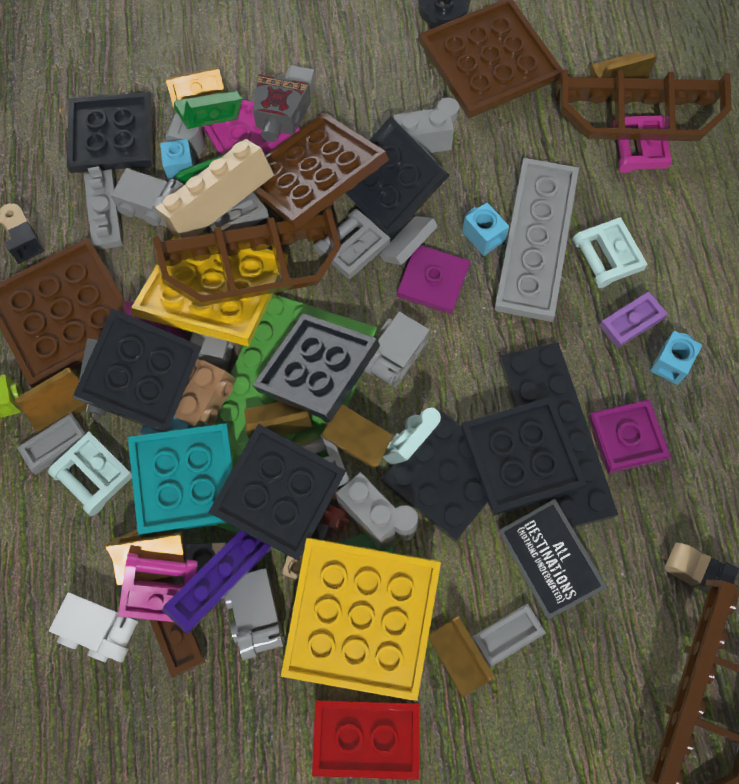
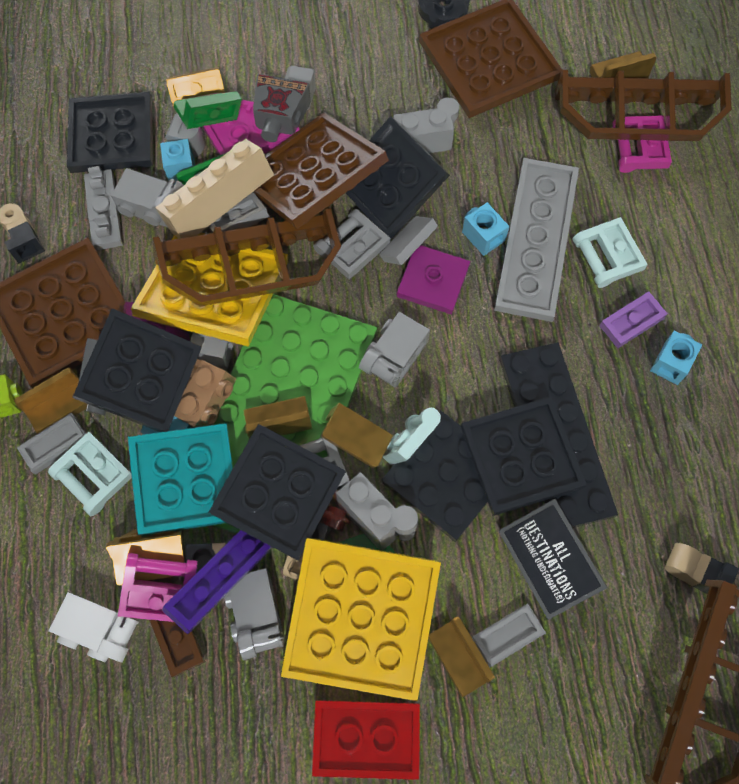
(316, 366): plate -> none
(629, 436): magenta plate -> none

